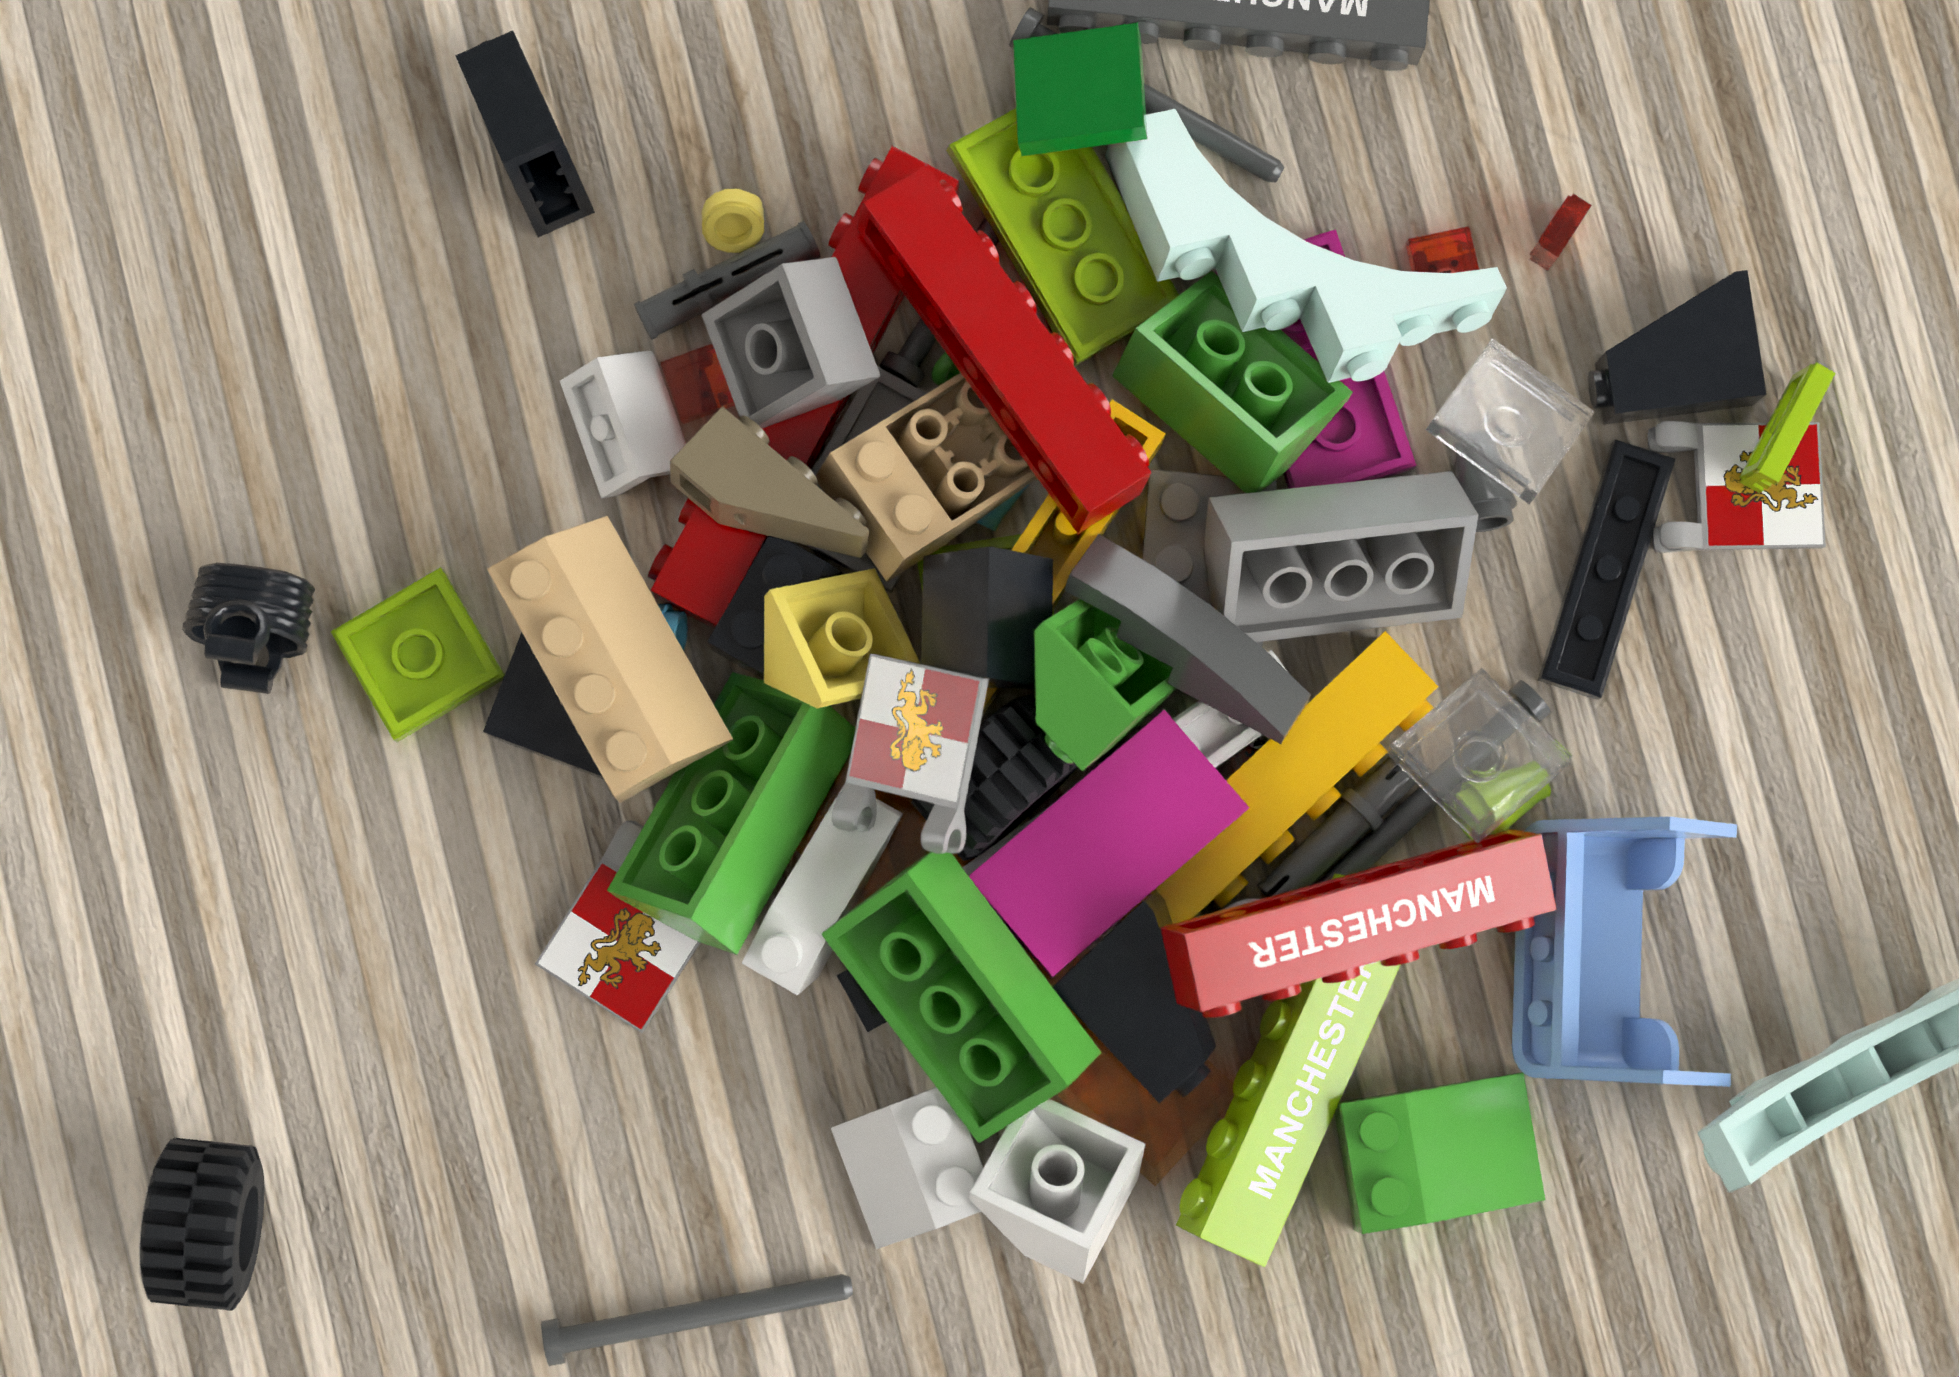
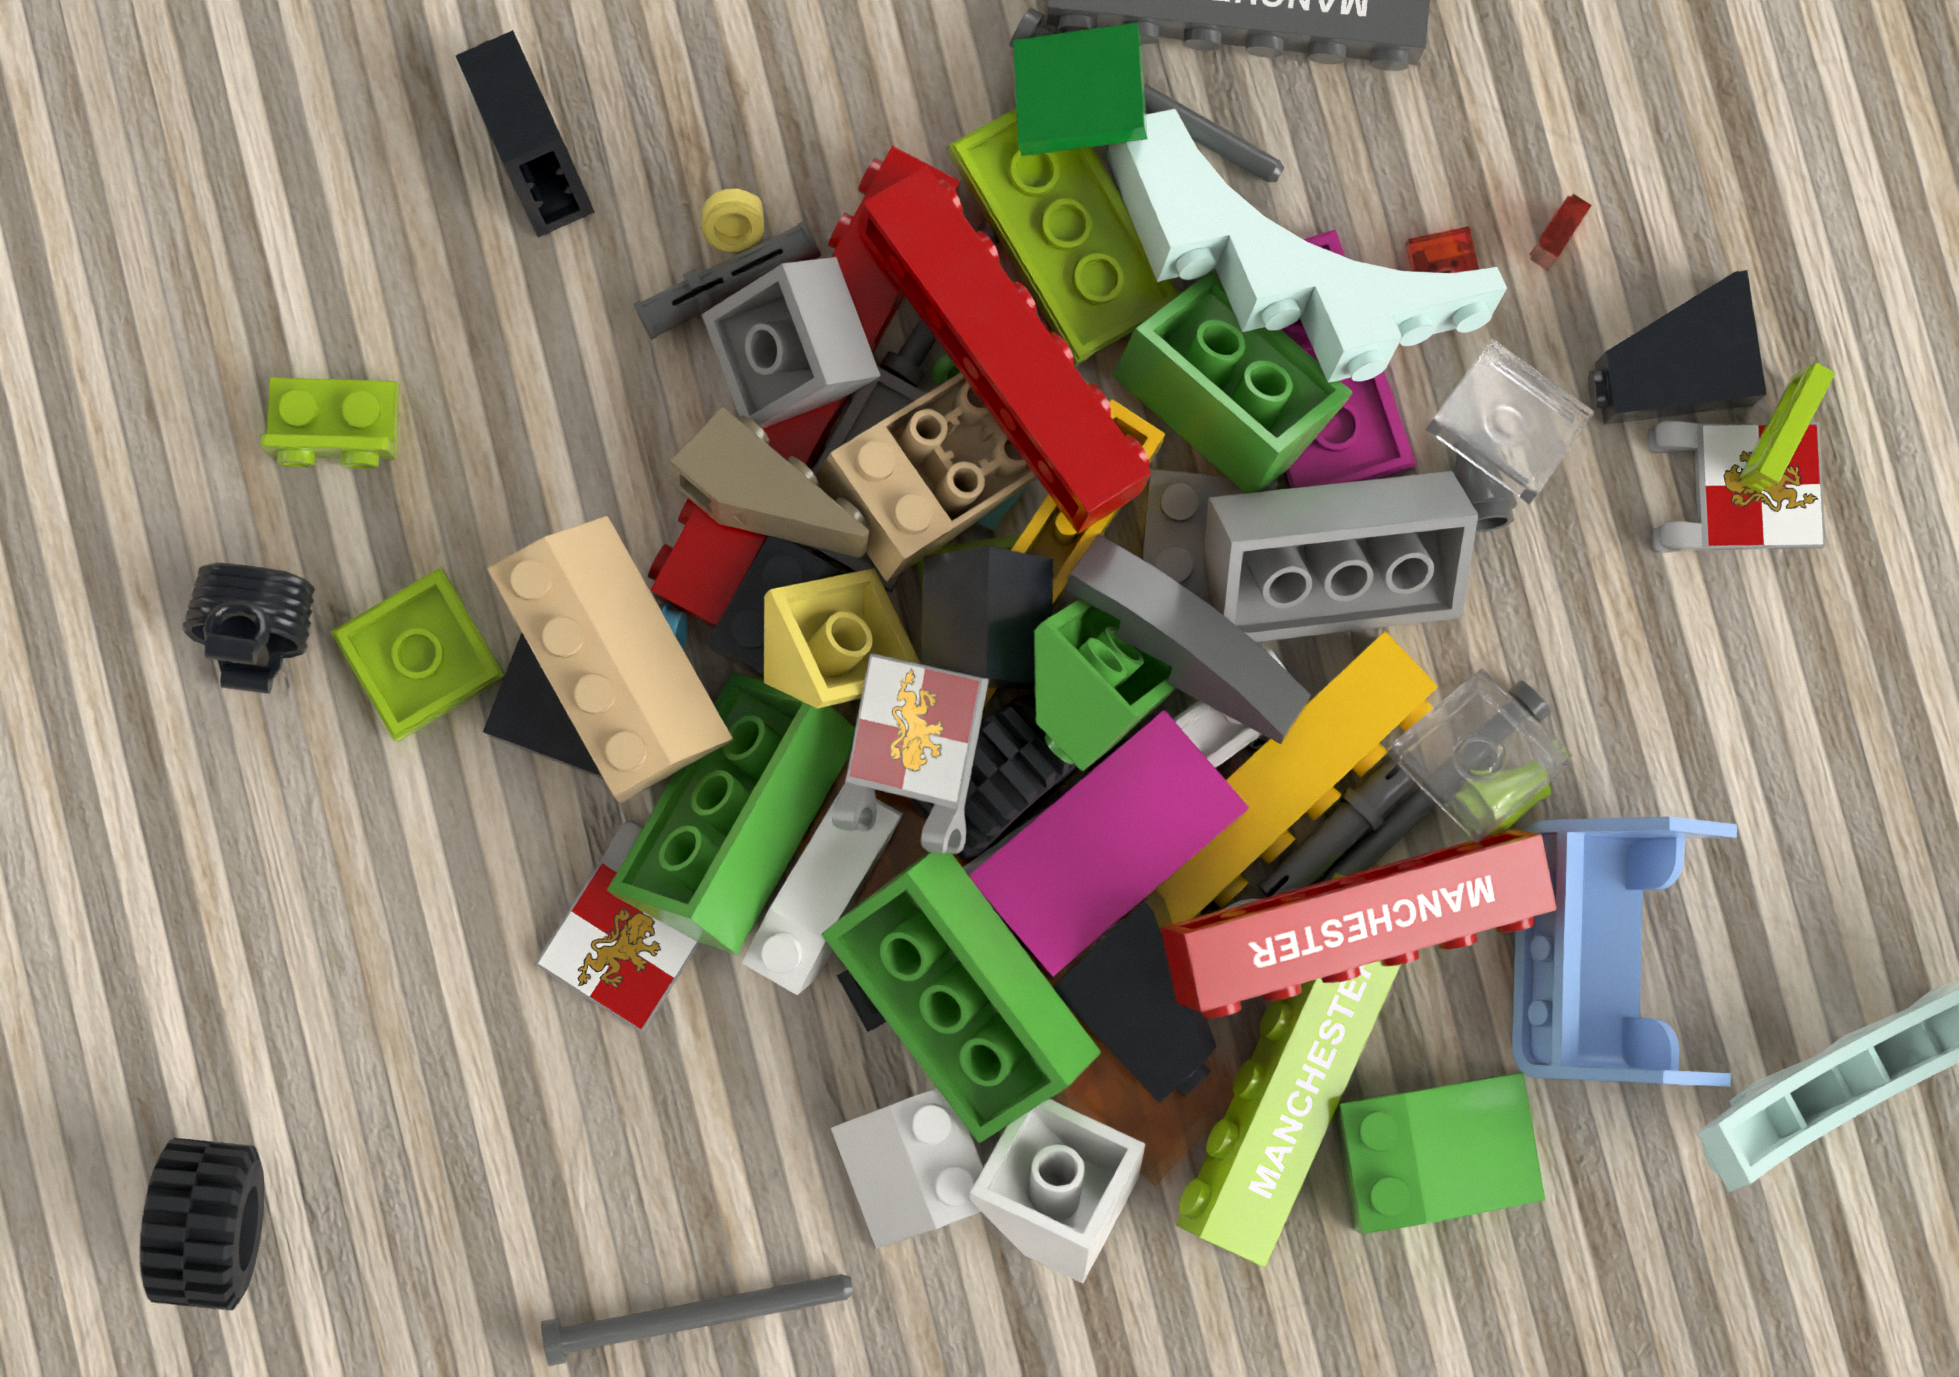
(332, 421): none -> lime bracket
(623, 420): white panel -> none
(697, 383): clear red tile -> none
(1606, 569): black tile -> none

